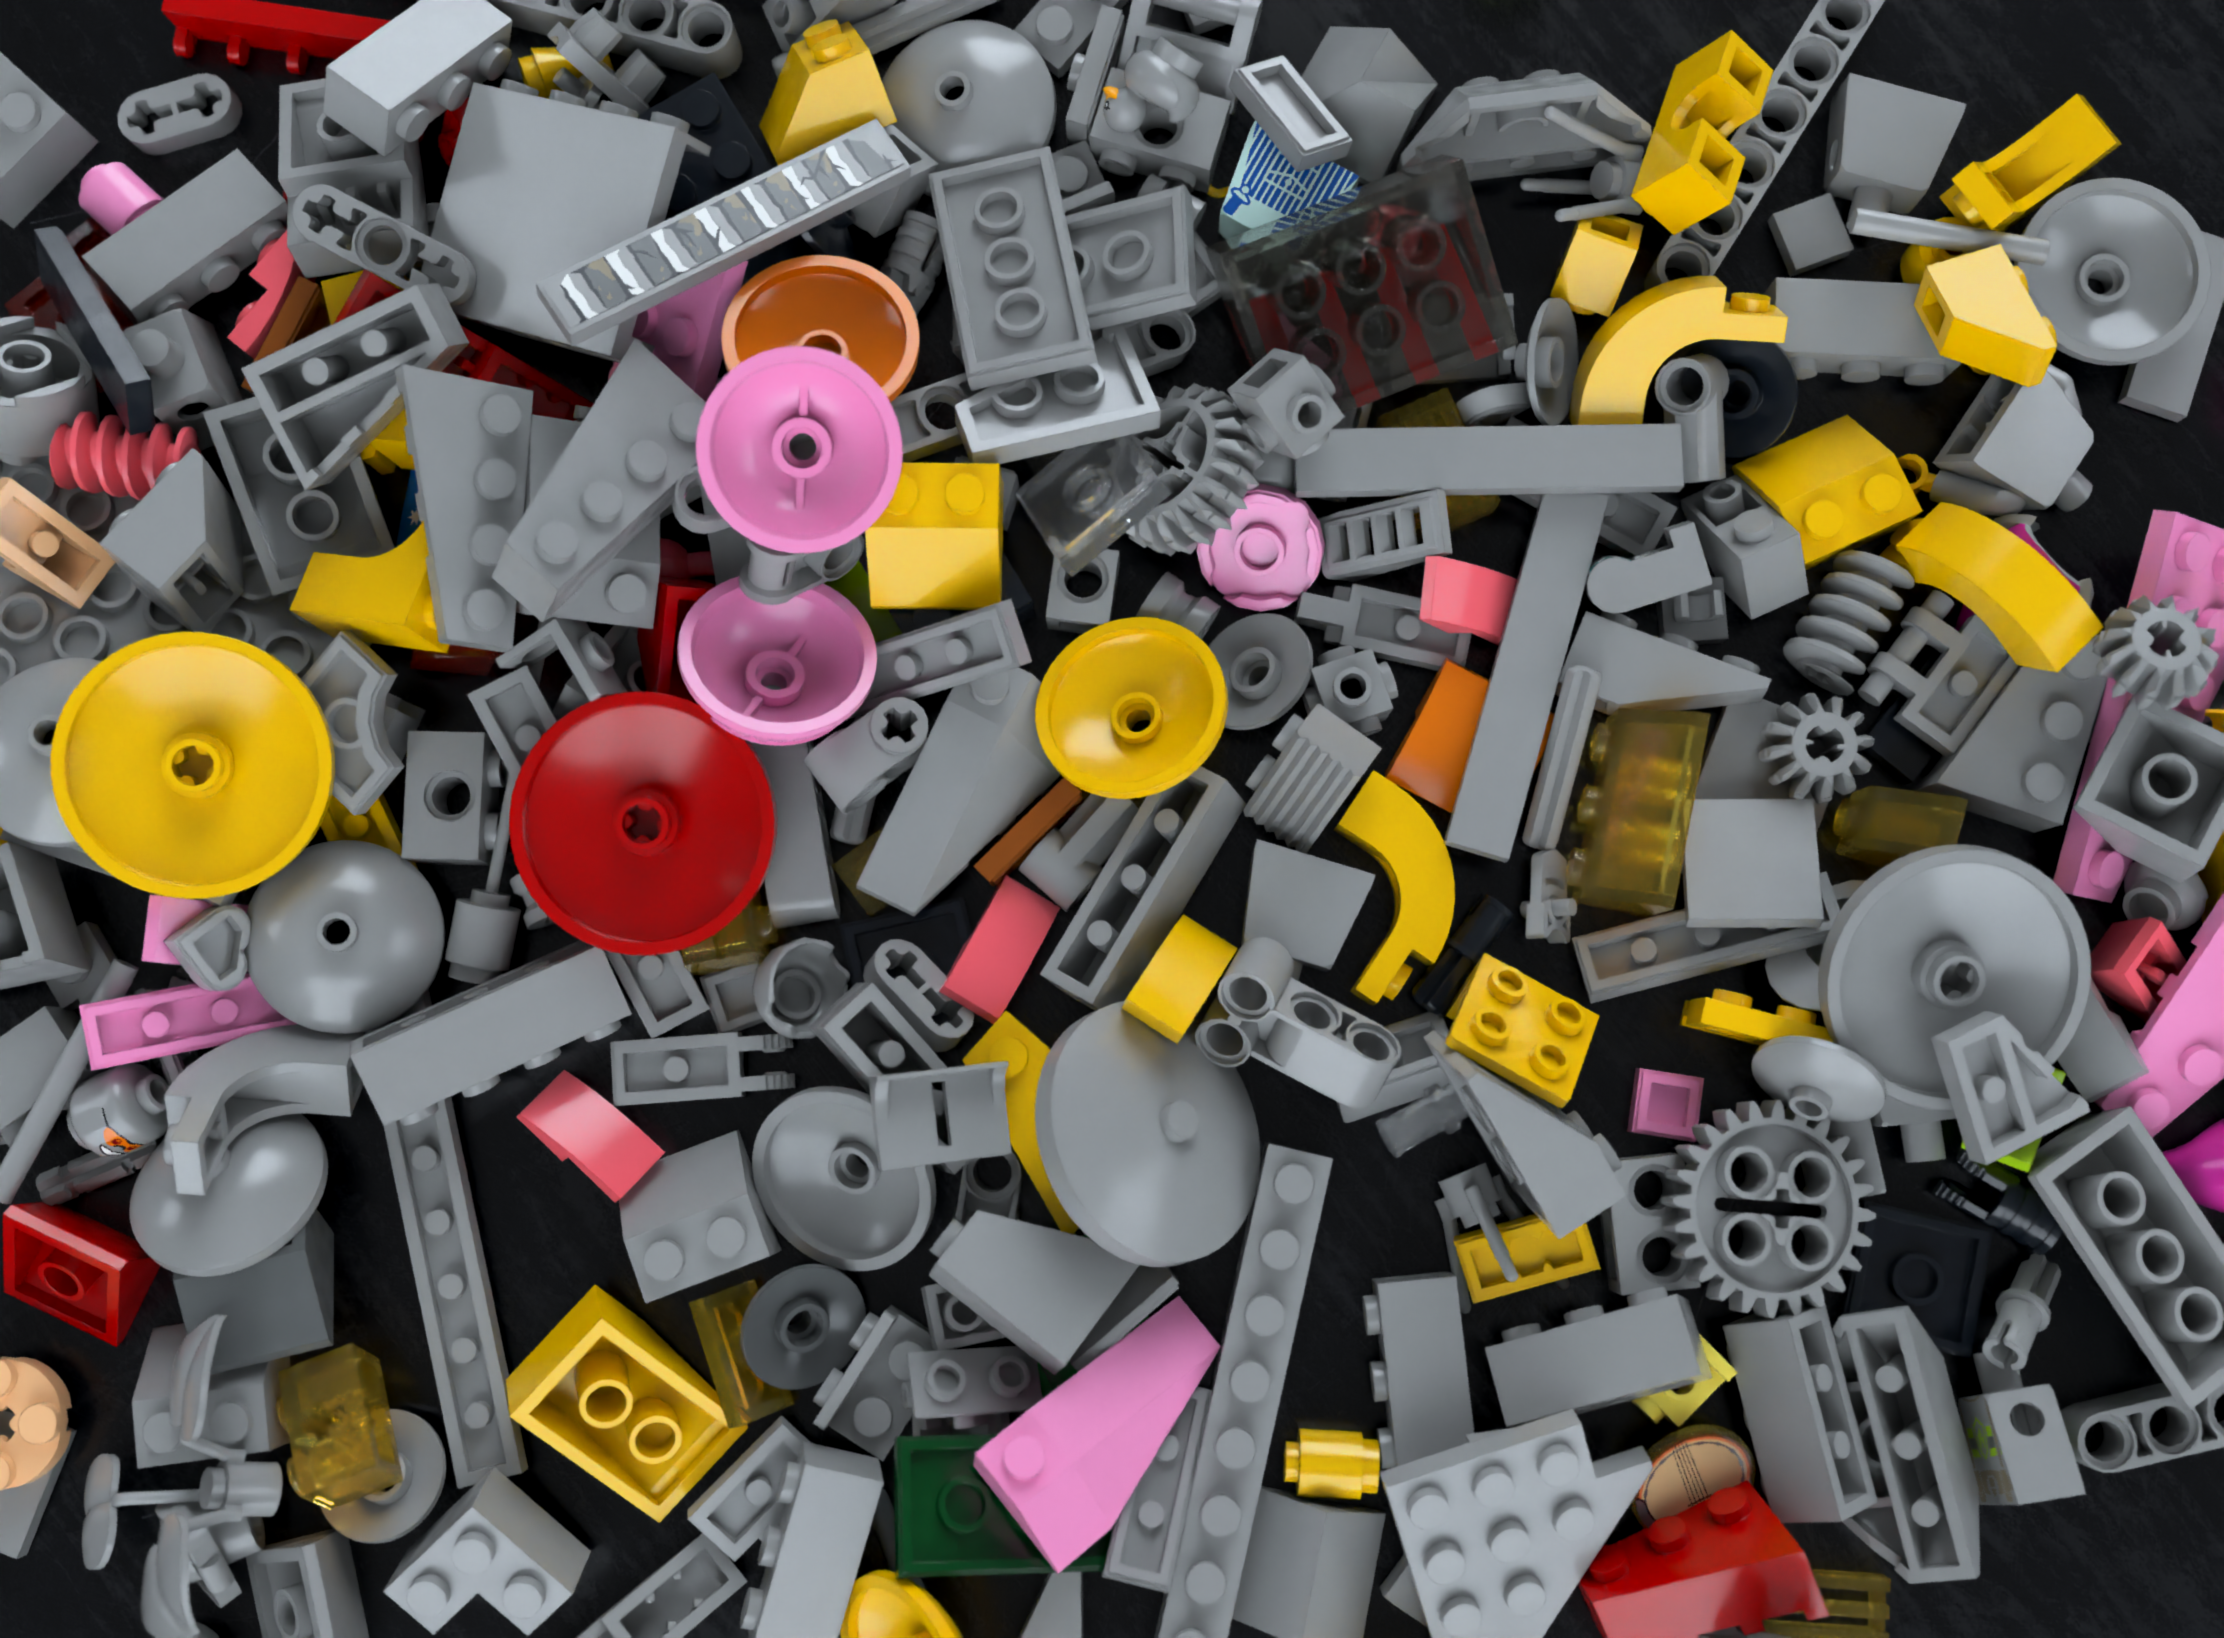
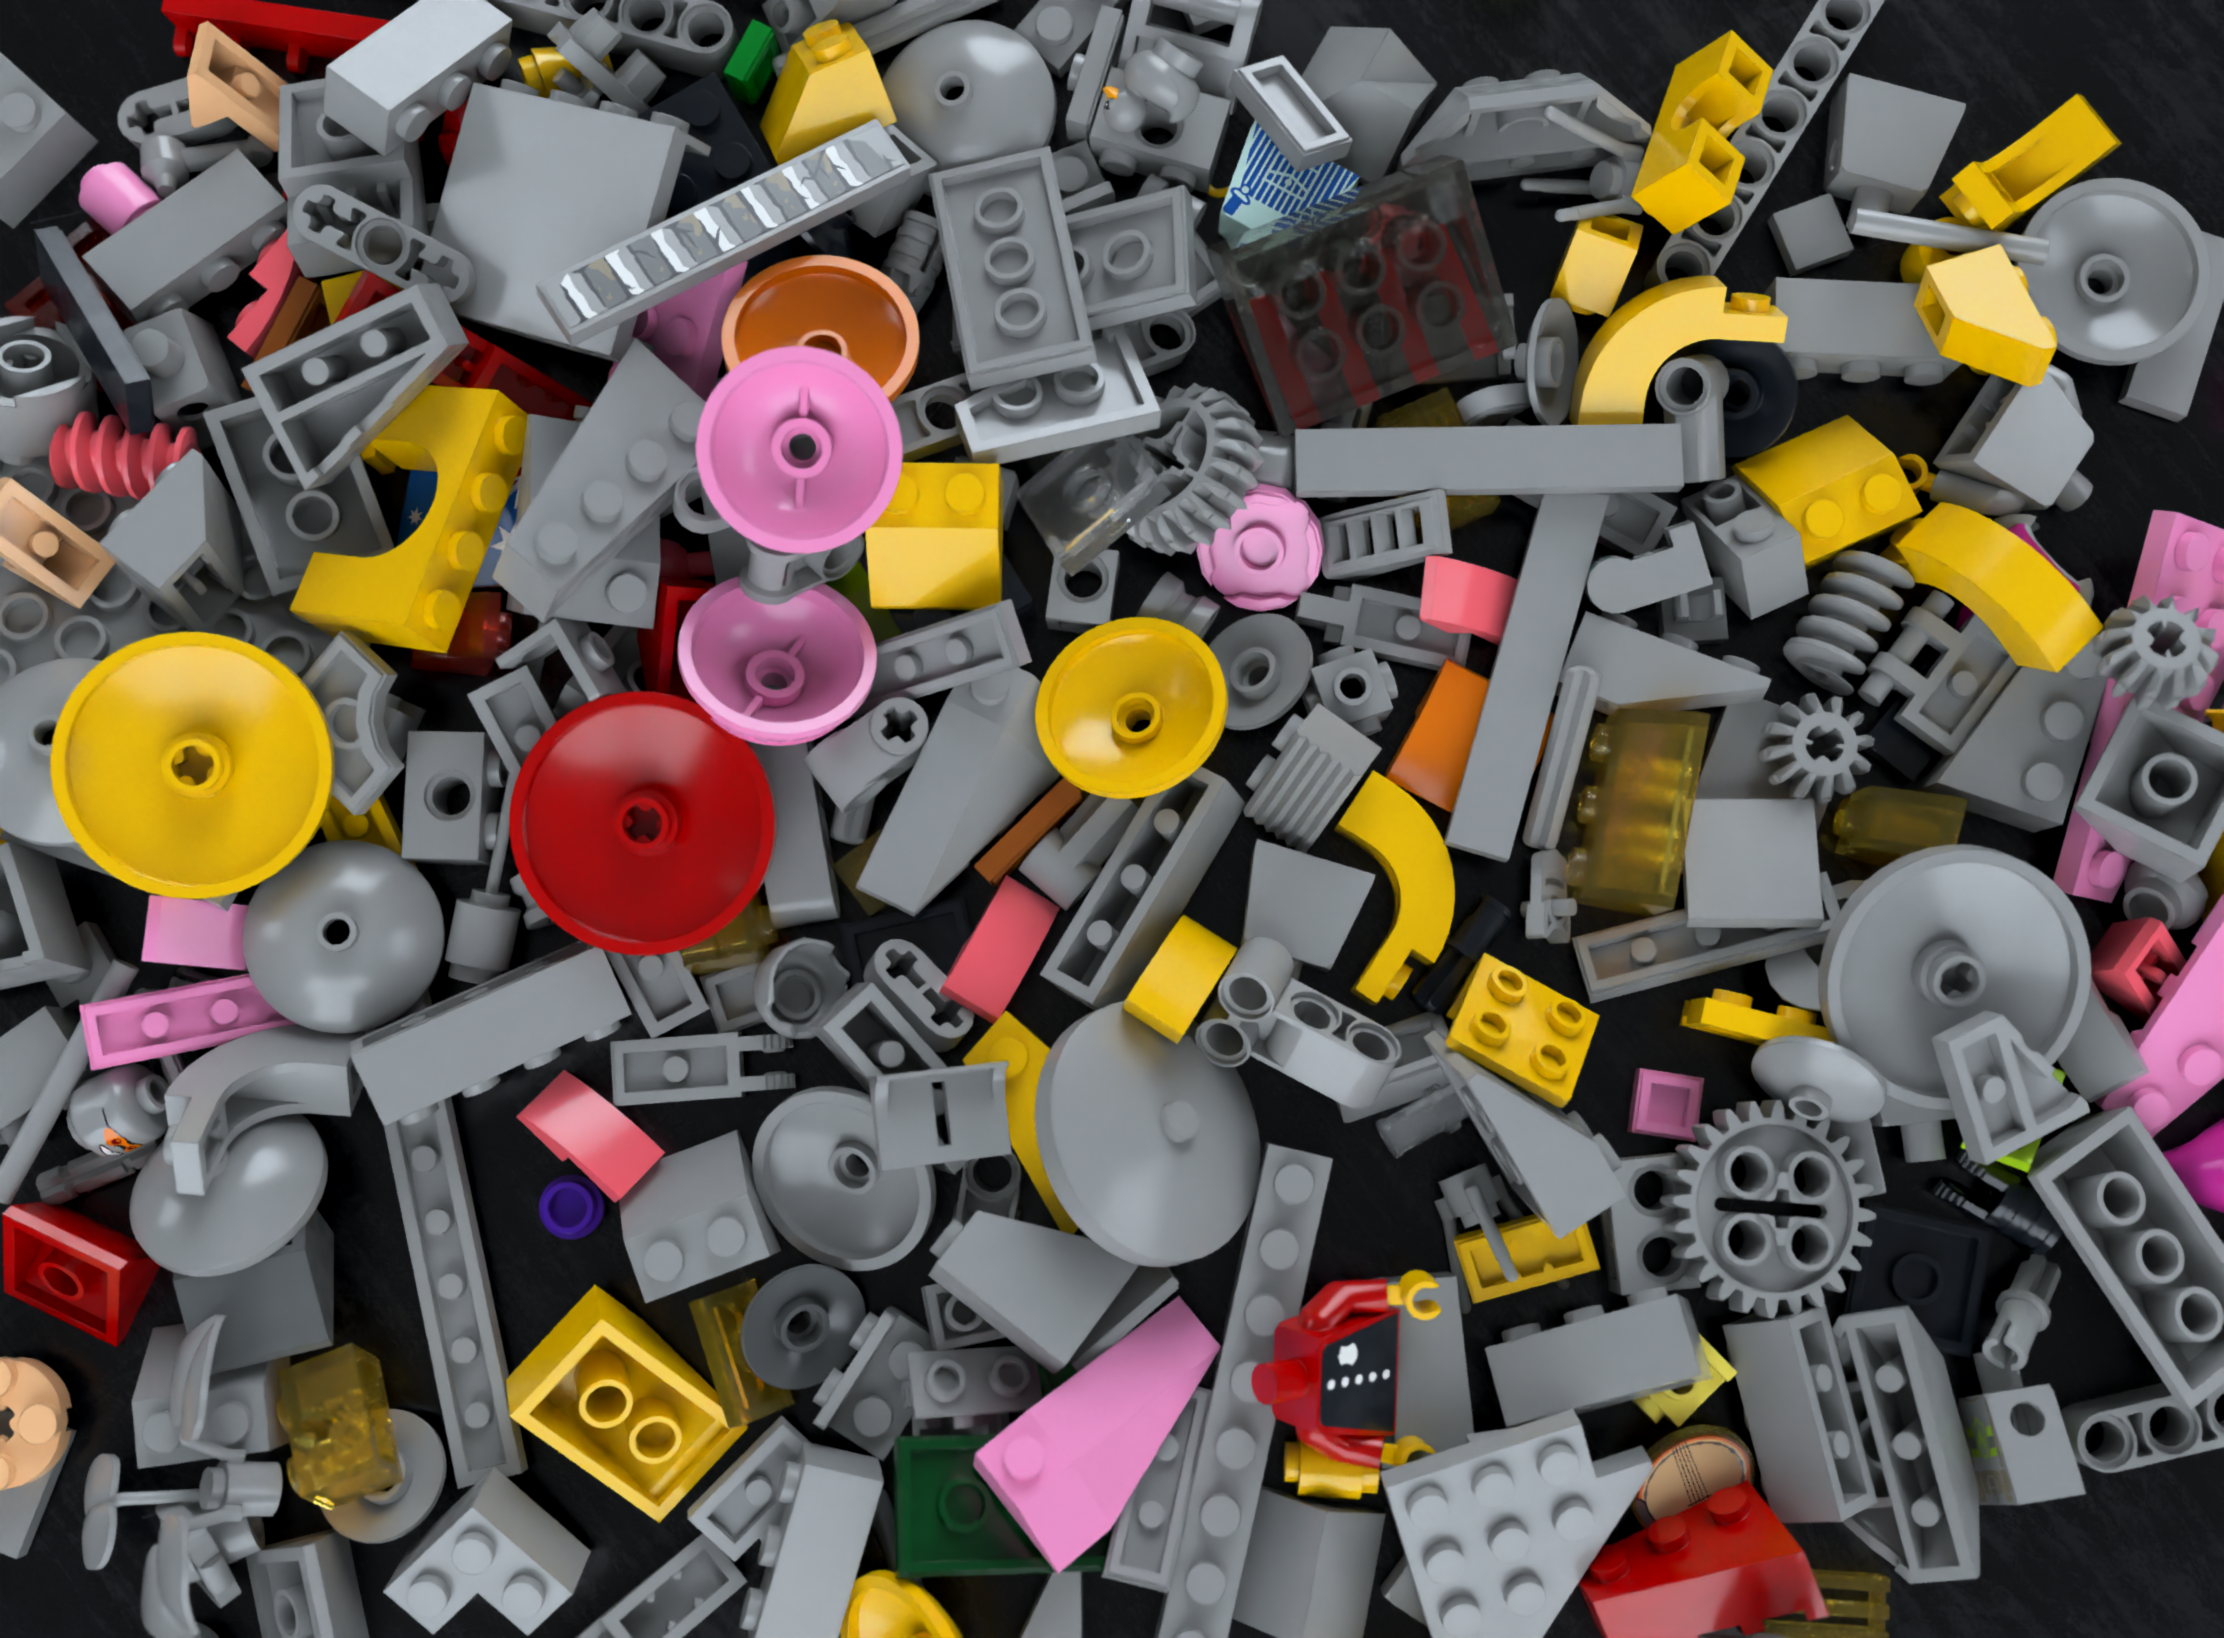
(168, 163): none -> light grey piece
(213, 947): light grey tile -> none
(234, 85): none -> light nougat slope
(471, 483): light grey wing -> none
(572, 1206): none -> dark purple plate
(752, 63): none -> green tile
(1286, 404): light grey brick -> none
(1340, 1369): none -> torso

